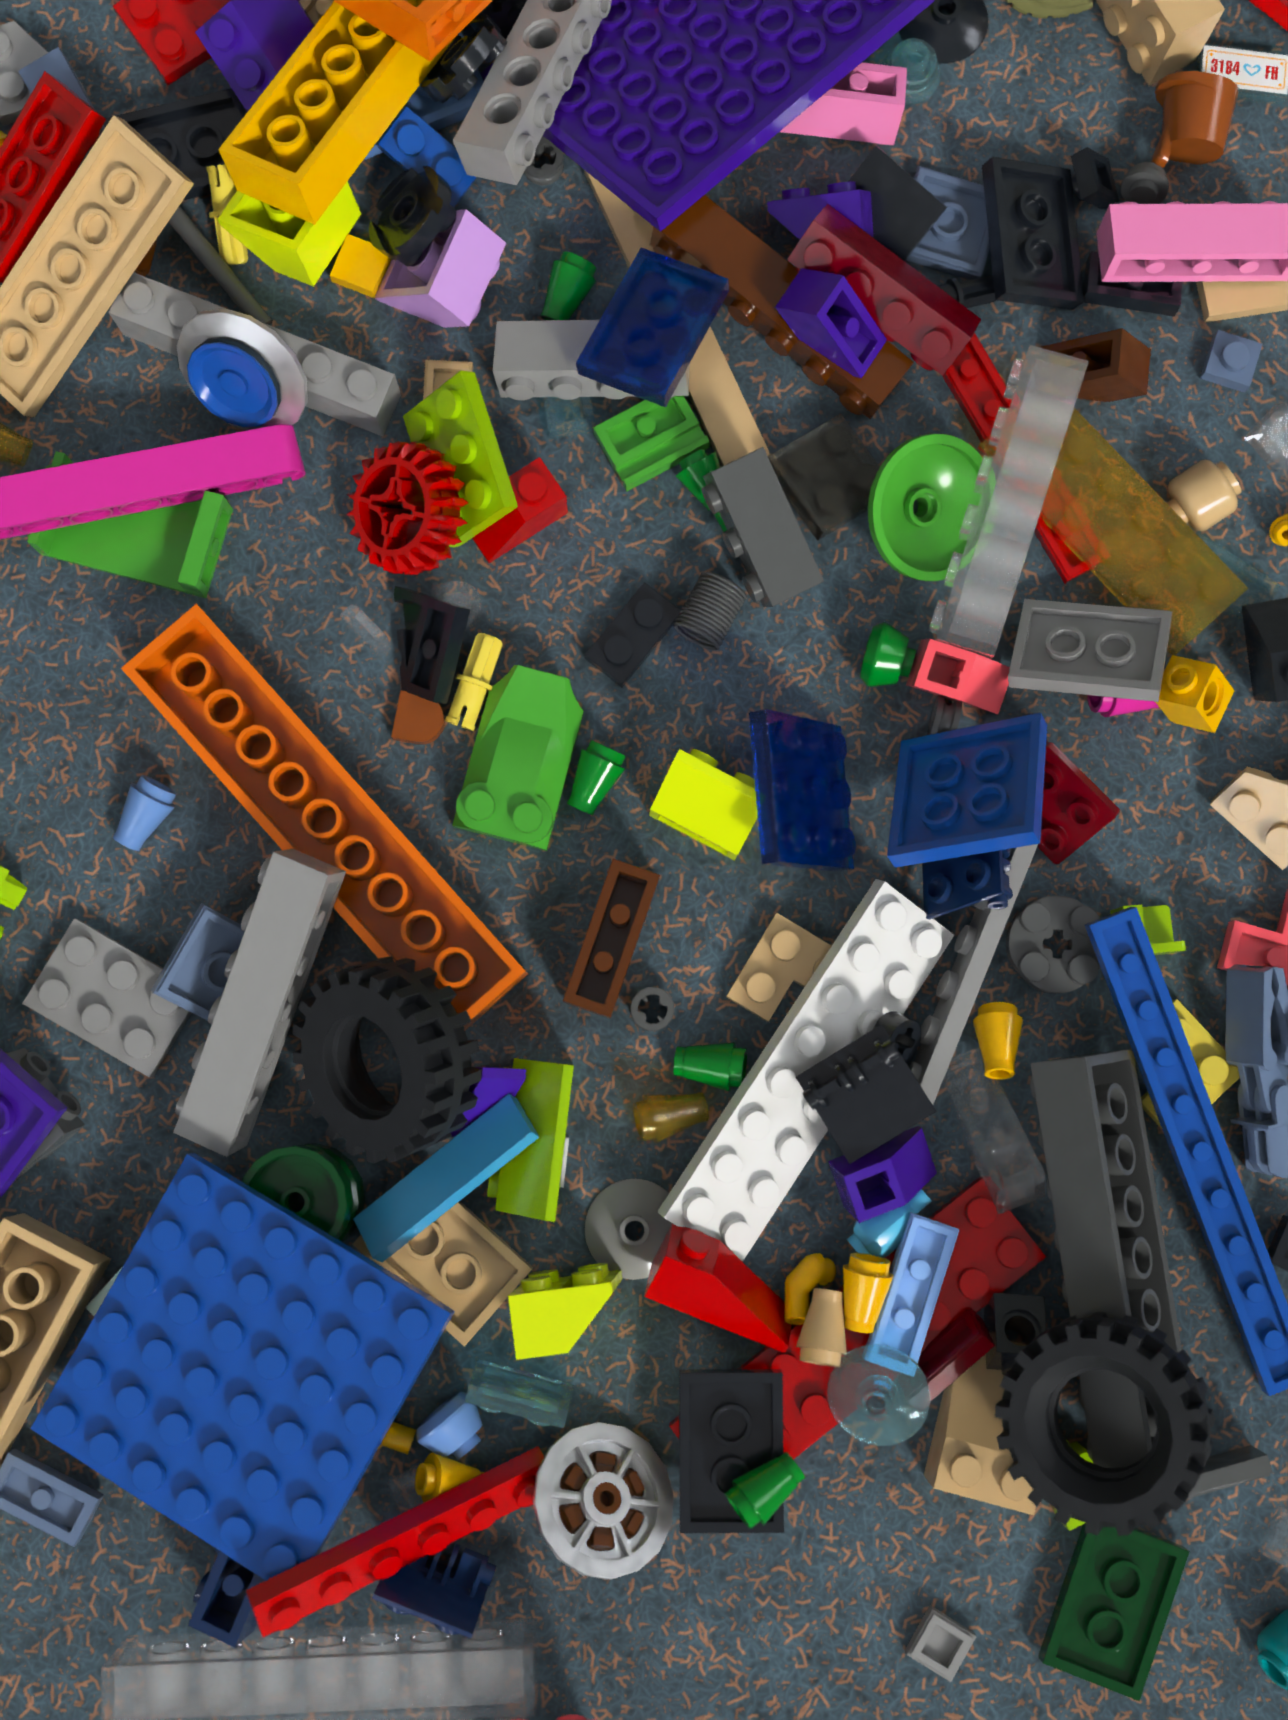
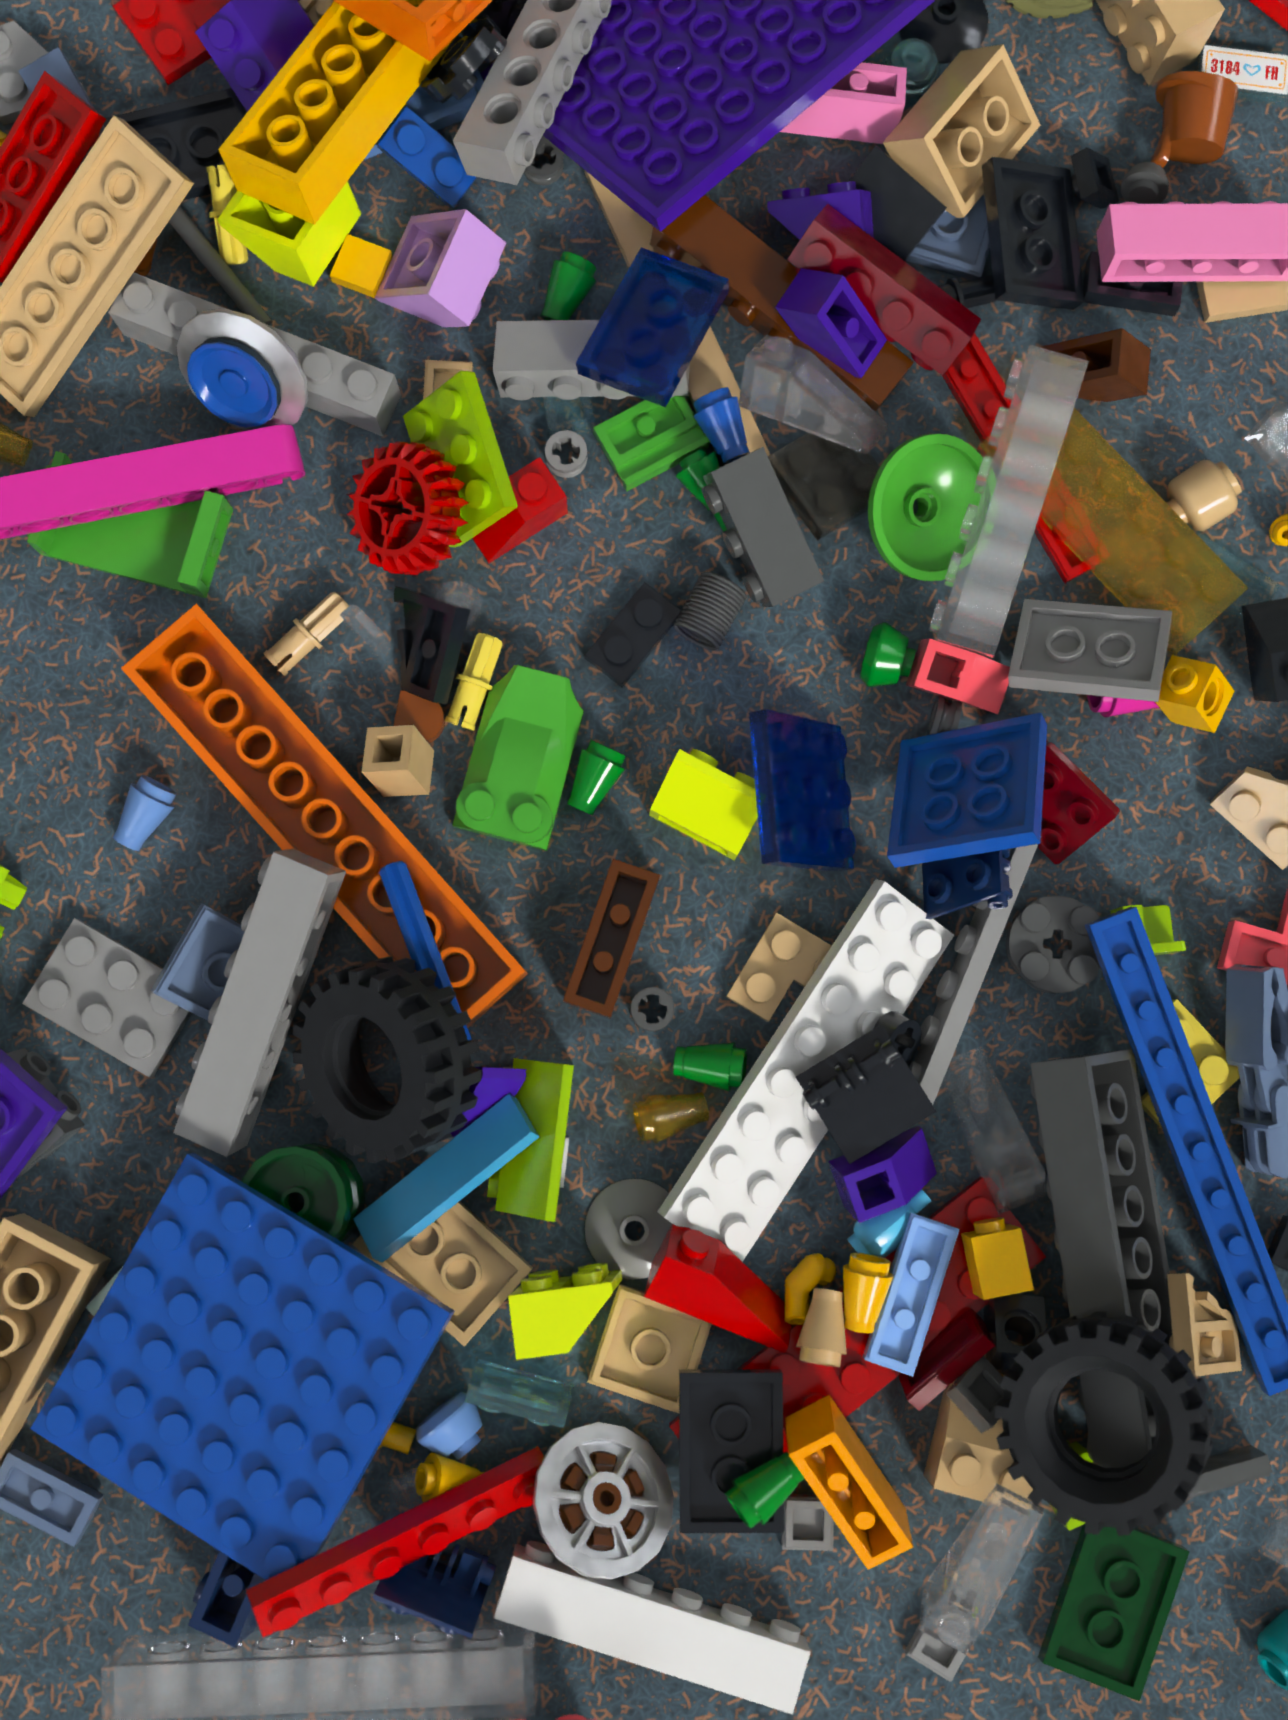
(307, 633): none -> tan axle
(398, 760): none -> tan brick
(412, 214): black plate -> none
(414, 925): none -> blue axle
(578, 447): none -> light grey bush
(646, 1348): none -> tan tile
(655, 1628): none -> white brick
(722, 424): none -> blue cone
(804, 393): none -> clear slope
(806, 1524): none -> light grey tile
(848, 1482): none -> light orange brick
(881, 1373): clear light blue dish -> none
(962, 122): none -> tan slope
(978, 1393): none -> dark grey plate
(978, 1569): none -> clear slope
(996, 1259): none -> yellow brick
(998, 1037): yellow cone -> none
(1202, 1328): none -> tan wing
(1231, 361): sand blue plate -> none

